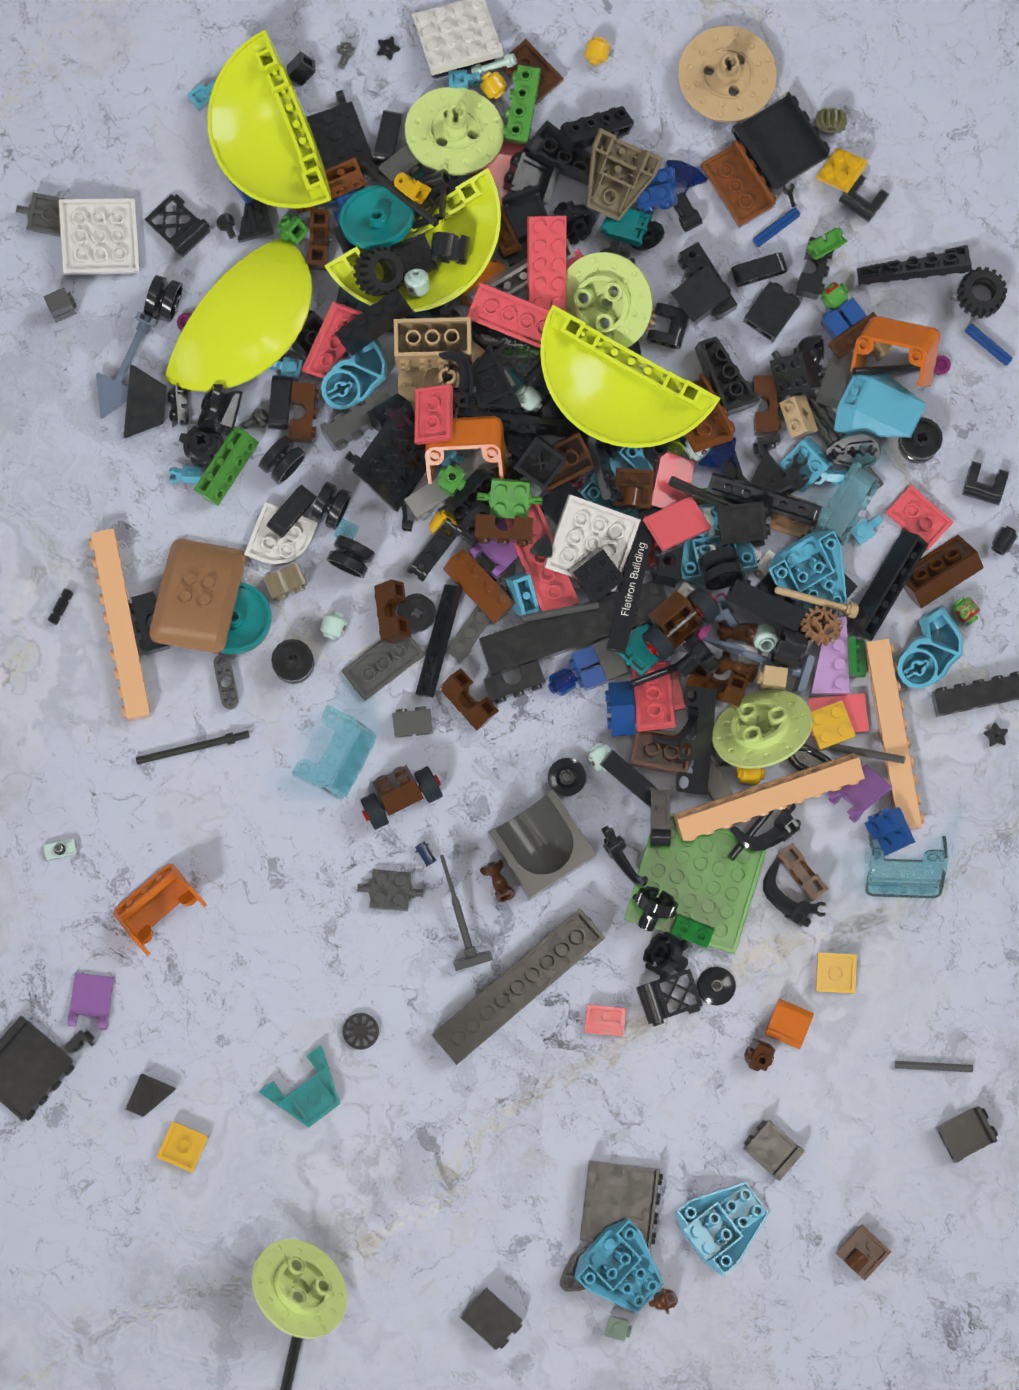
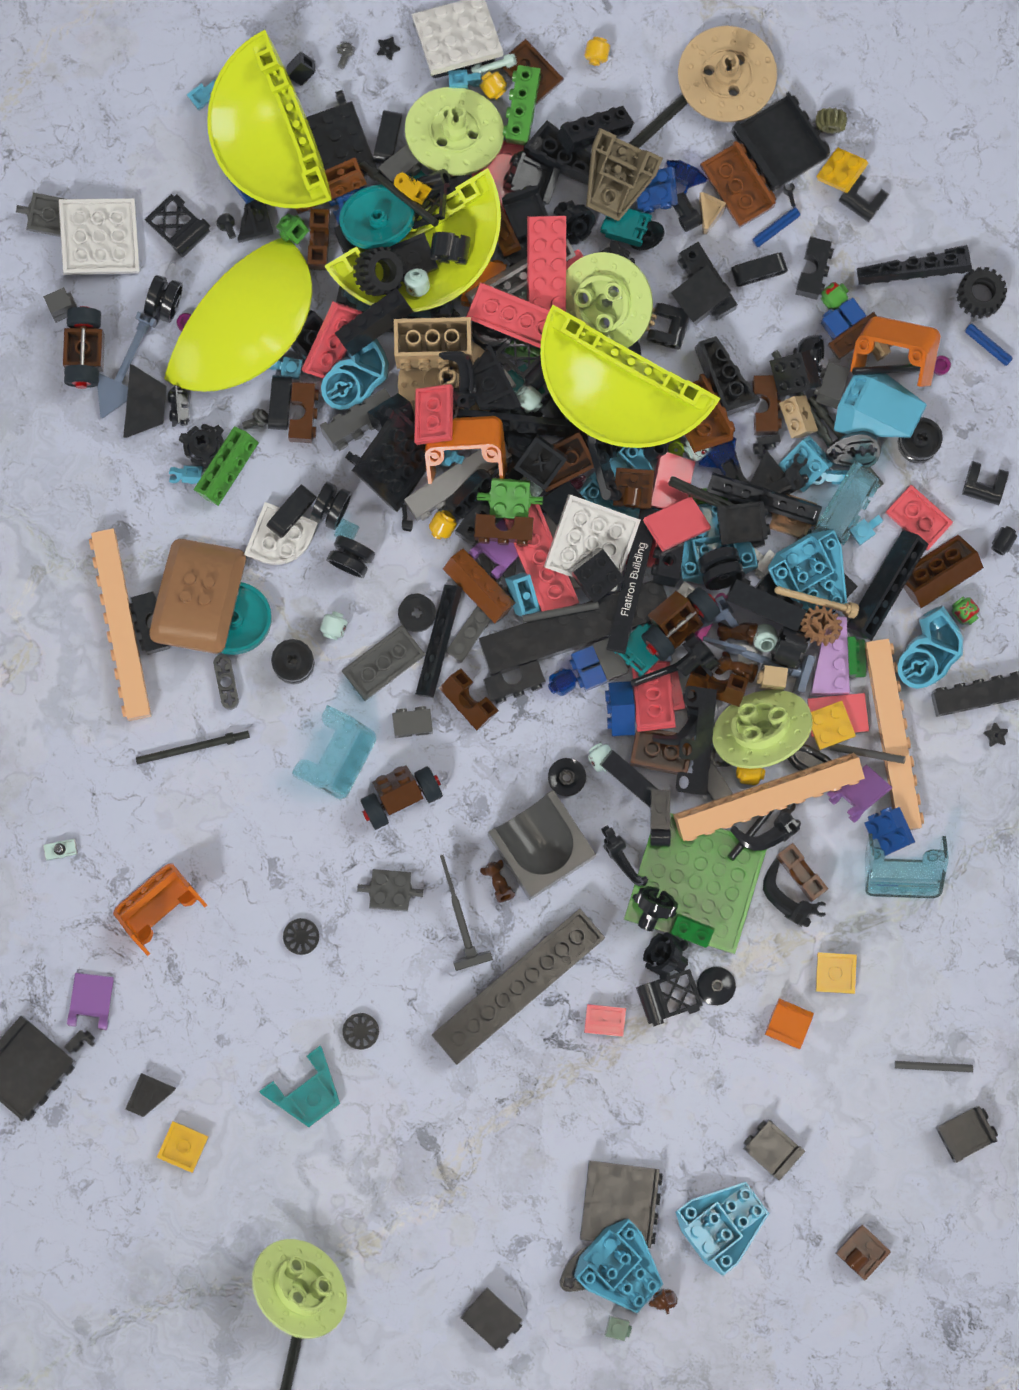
(60, 606): black axle -> none
(83, 347): none -> brick
(219, 410): black piece -> none
(282, 460): black wheel -> none
(285, 581): dark tan brick -> none
(301, 936): none -> black wheel
(387, 597): reddish brown arch -> none
(425, 853): dark blue pin -> none
(434, 549): black plate -> none
(451, 486): bright green brick -> none
(542, 548): black tile -> none
(659, 122): none -> pearl dark grey axle
(711, 210): none -> tan slope
(759, 1055): reddish brown brick -> none
(772, 311): black panel -> none
(819, 248): bright green hinge -> none

